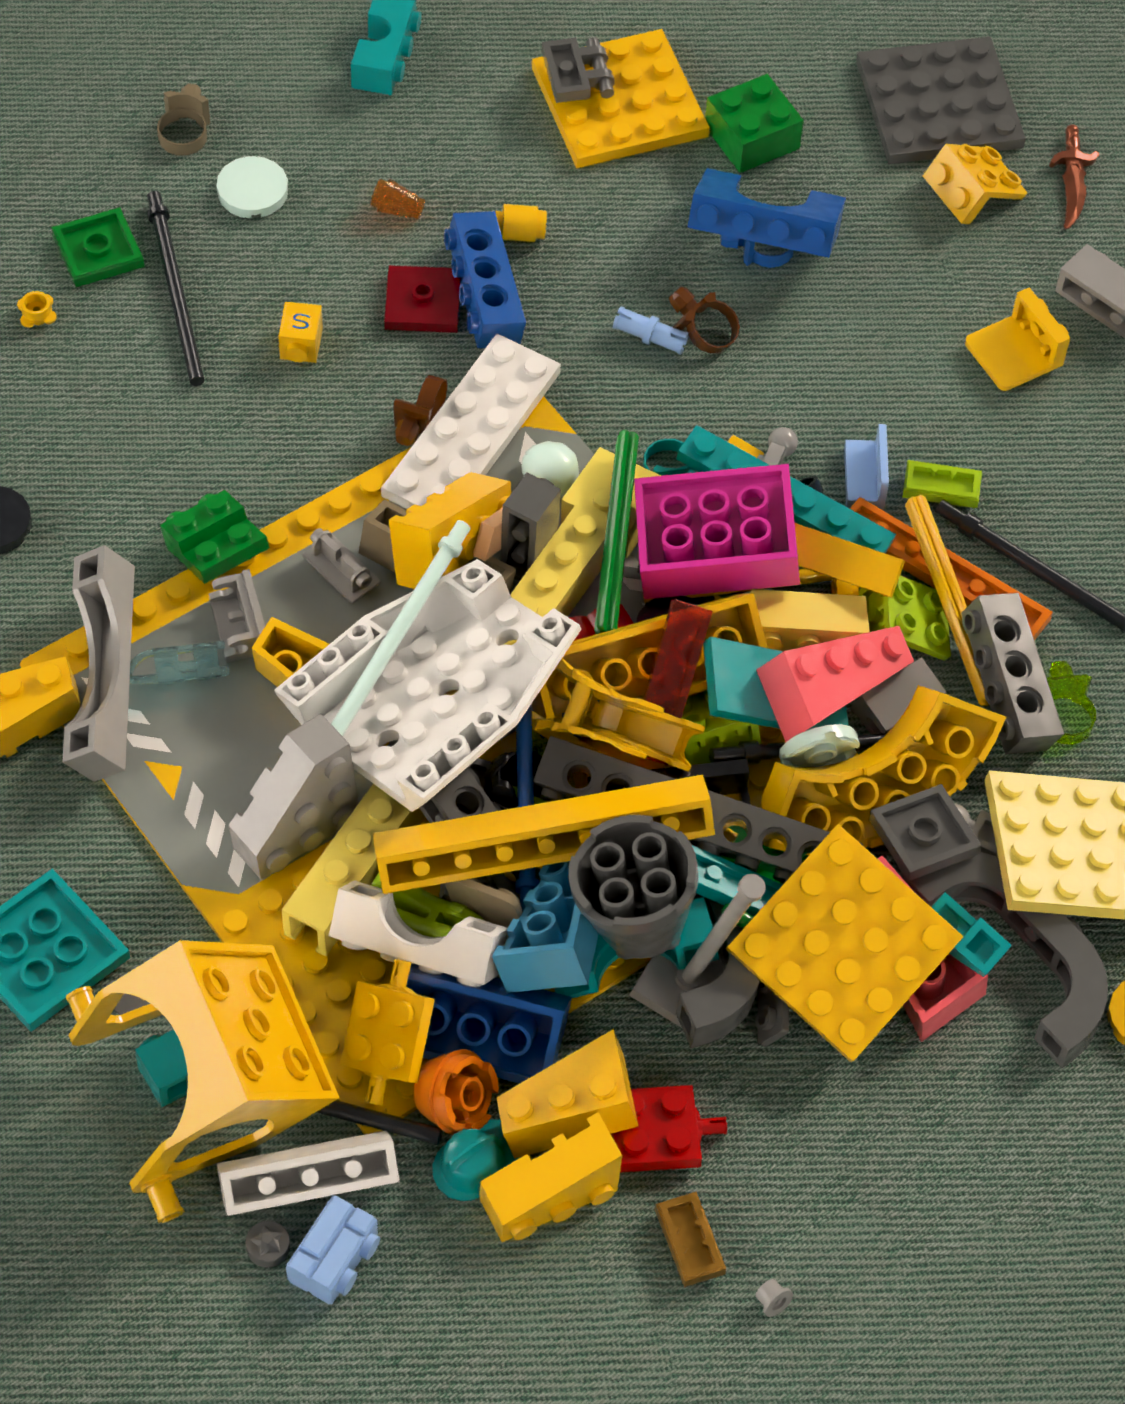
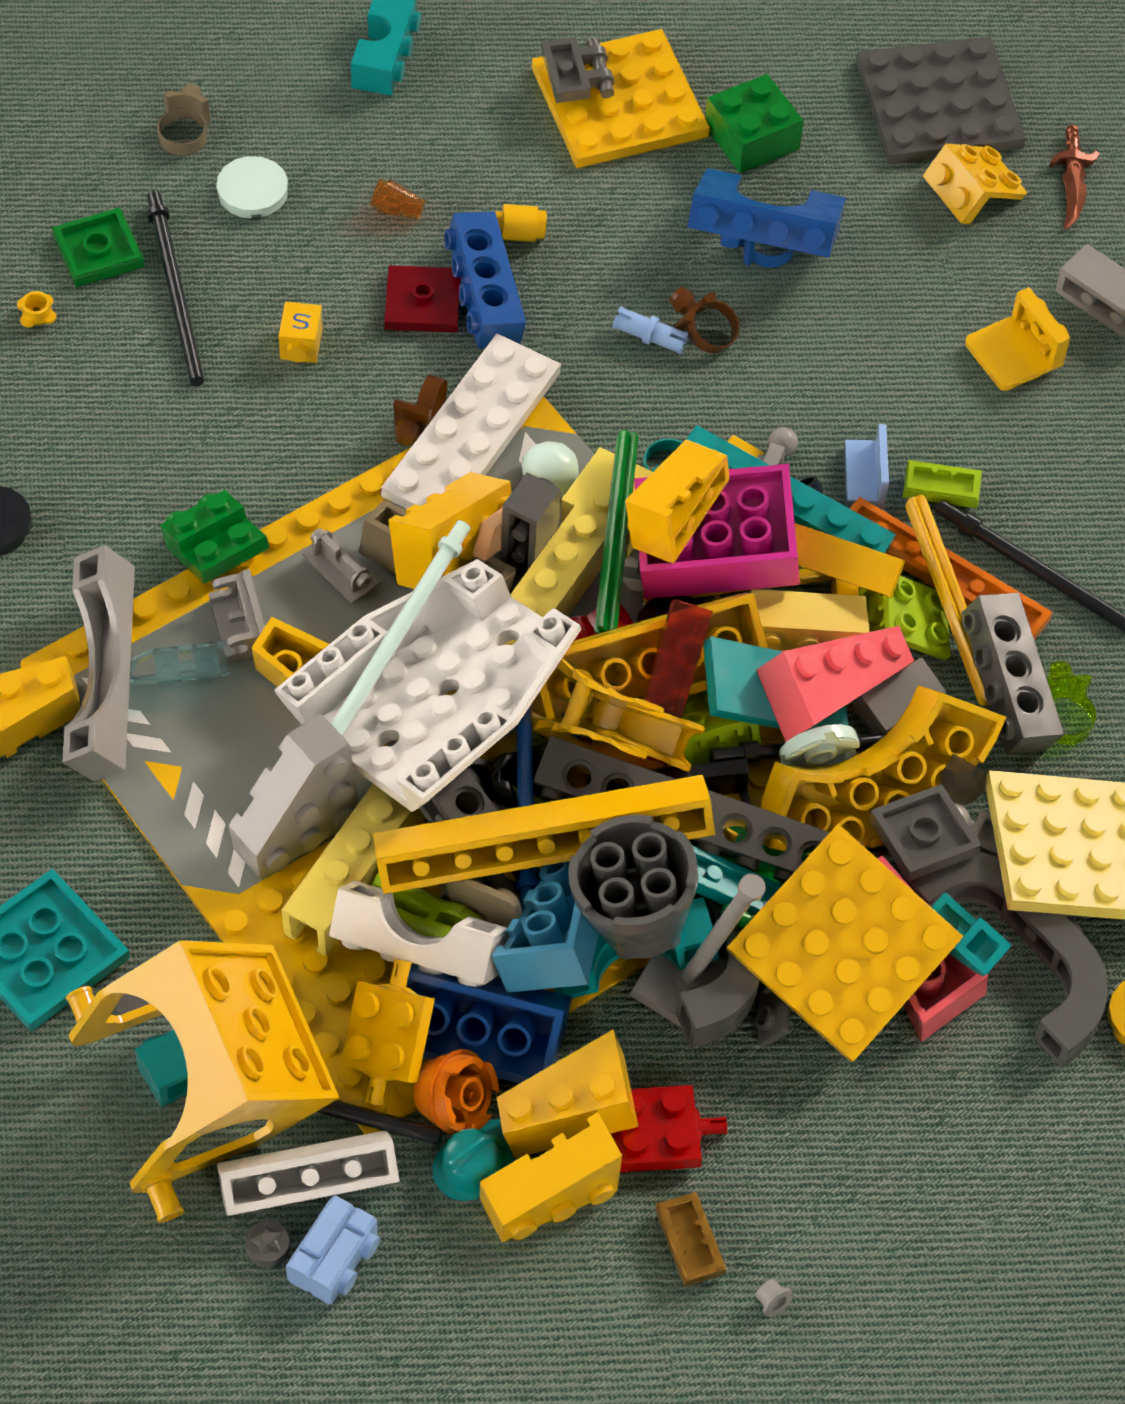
(675, 500): none -> yellow wedge
(962, 780): none -> clear smoke piece

